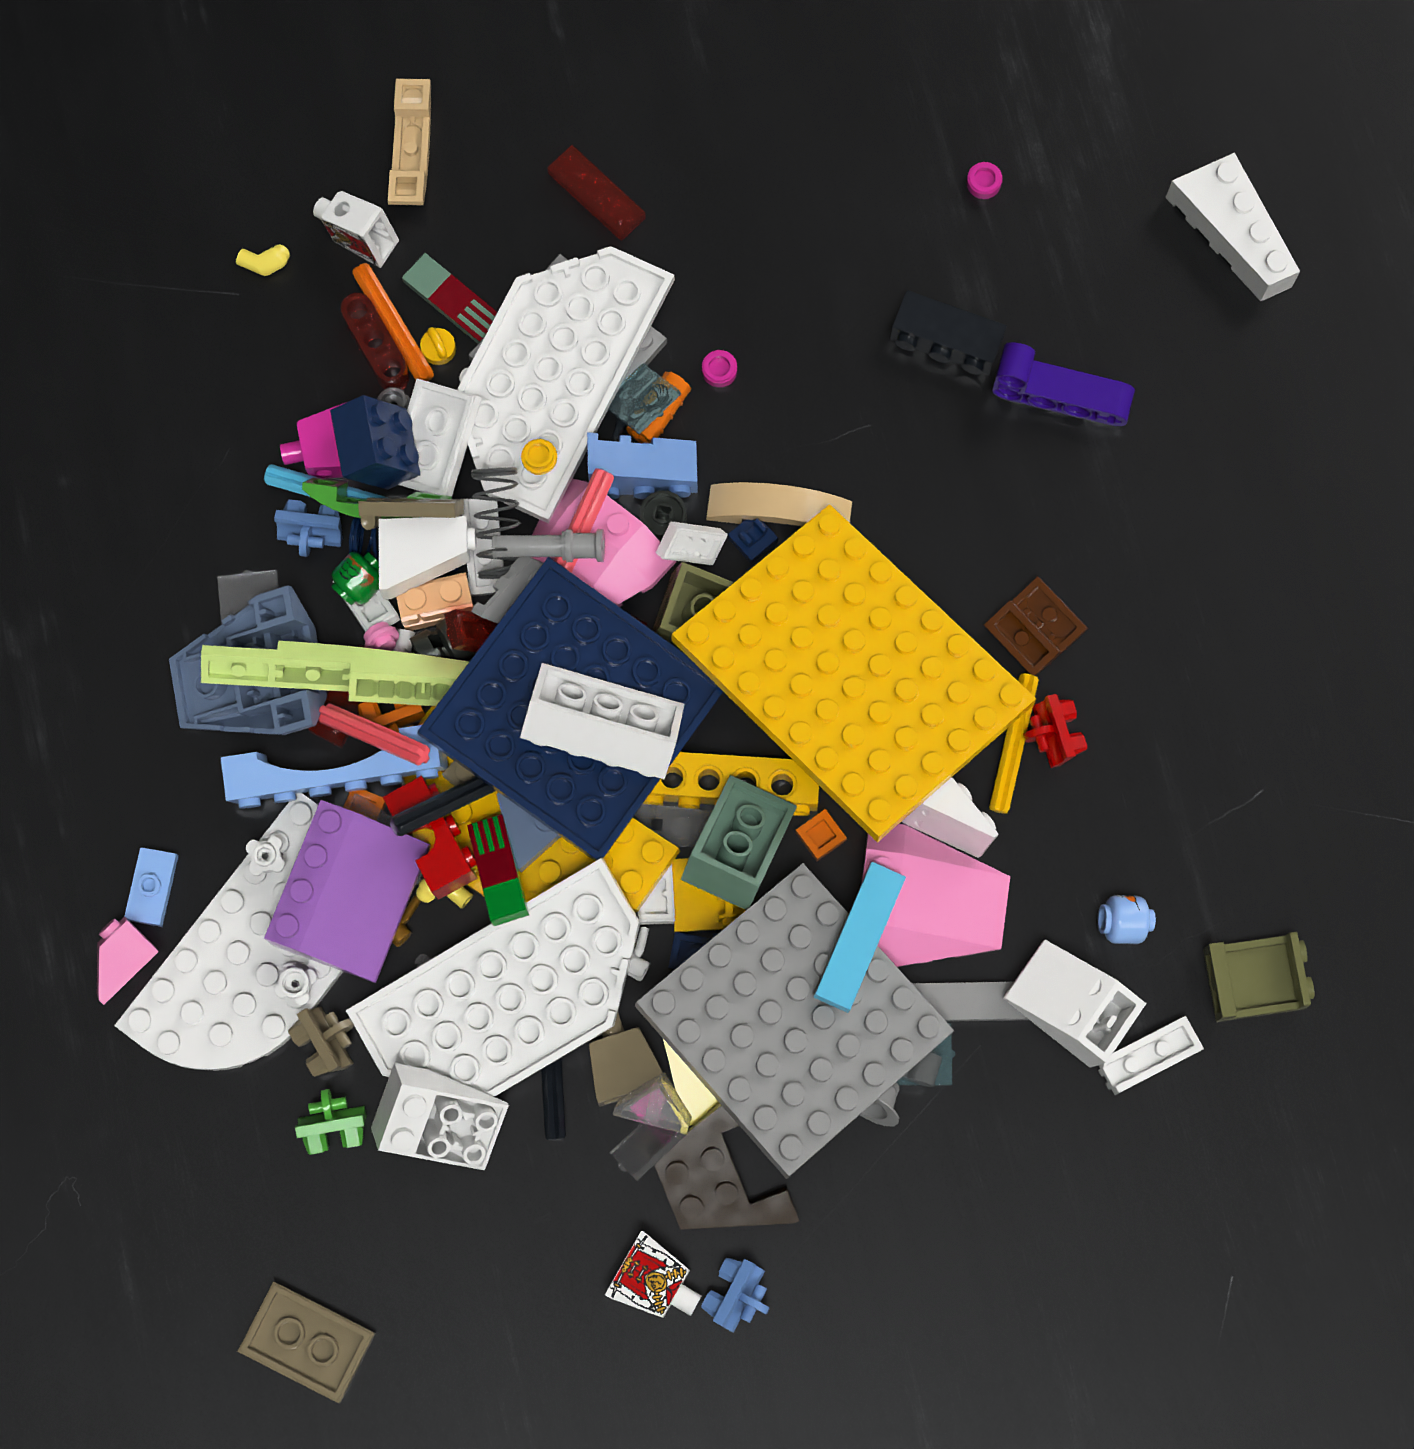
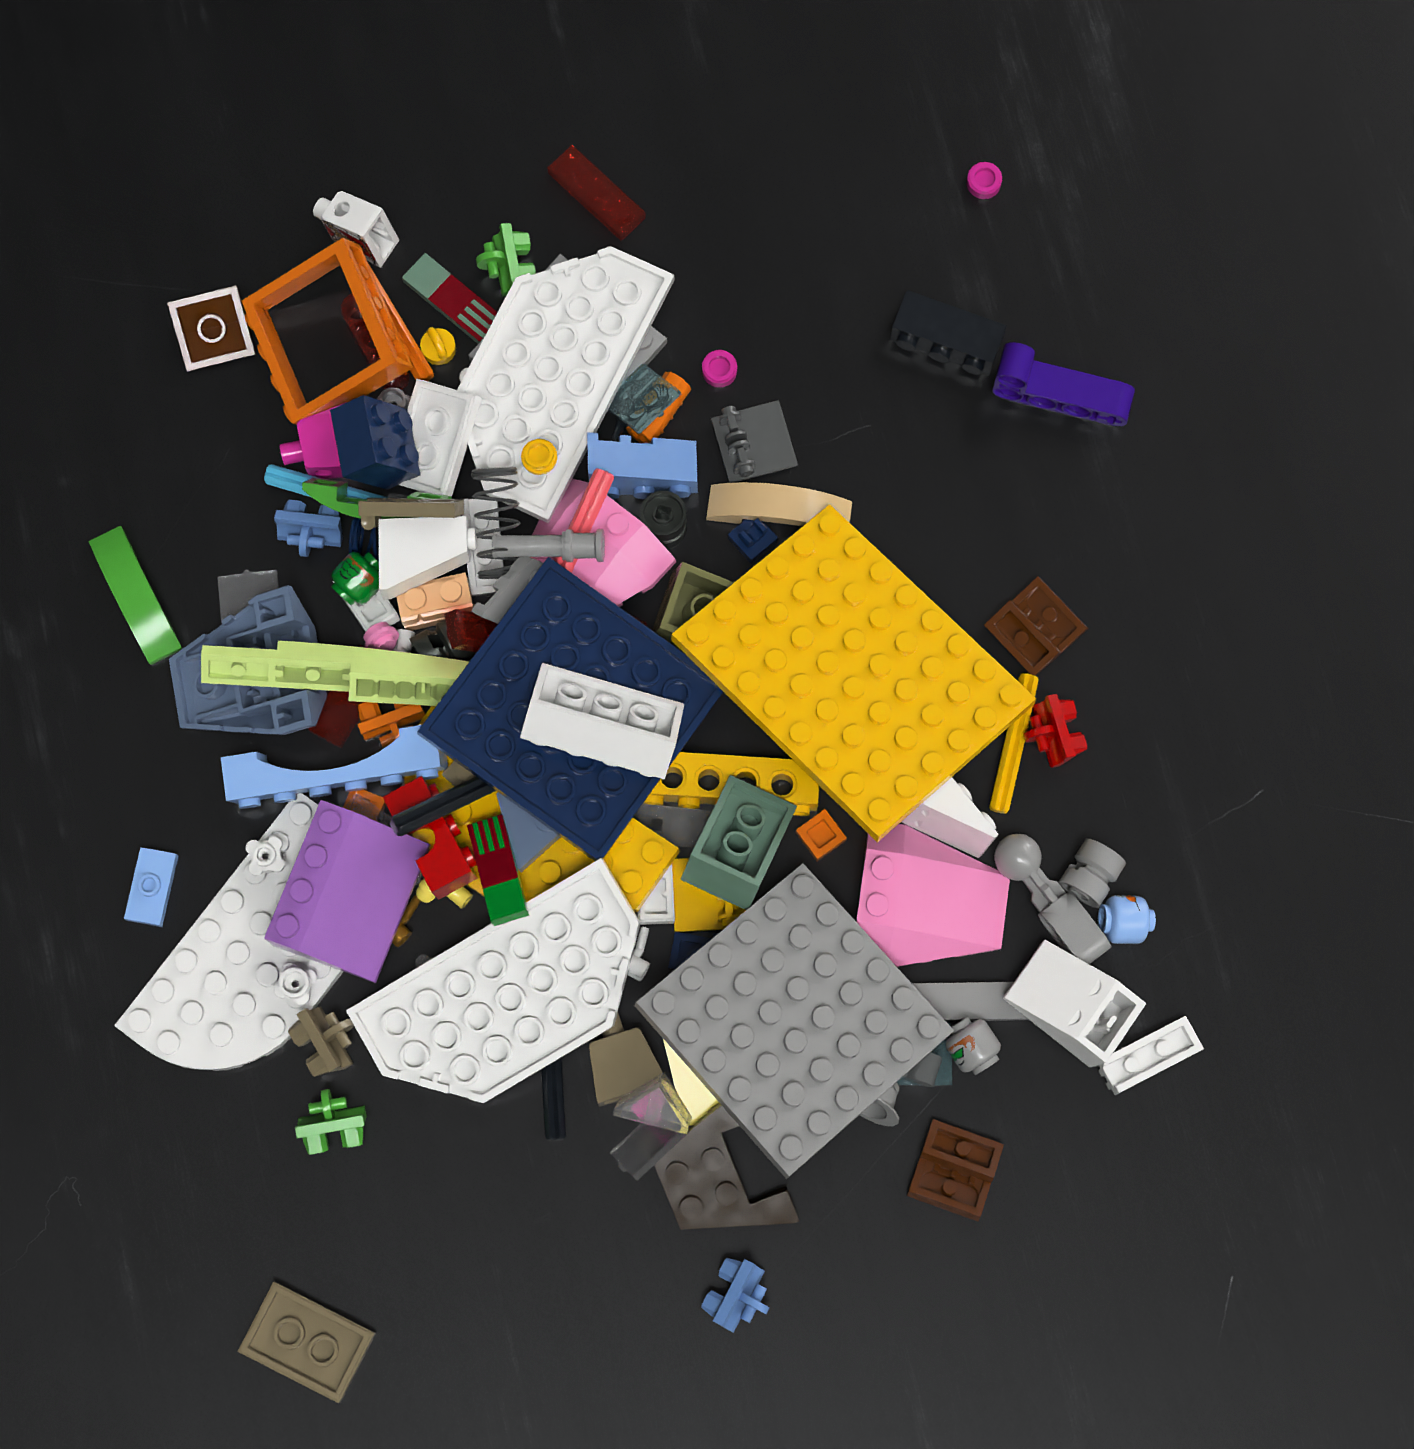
(120, 956): bright pink slope -> none
(135, 595): none -> bright green slope
(211, 328): none -> reddish brown slope
(266, 262): light yellow arm -> none
(373, 309): none -> orange window
(374, 734): coral axle -> none
(411, 142): tan slope -> none
(436, 1118): white slope -> none
(502, 254): none -> bright green hips
(652, 1280): torso -> none
(691, 543): white plate -> none
(753, 441): none -> dark grey hinge
(859, 937): medium azure tile -> none
(955, 1170): none -> reddish brown slope
(973, 1045): none -> light grey head
(1061, 913): none -> light grey beam
(1093, 871): none -> light grey wheel
(1235, 222): white wedge -> none
(1258, 977): olive panel -> none

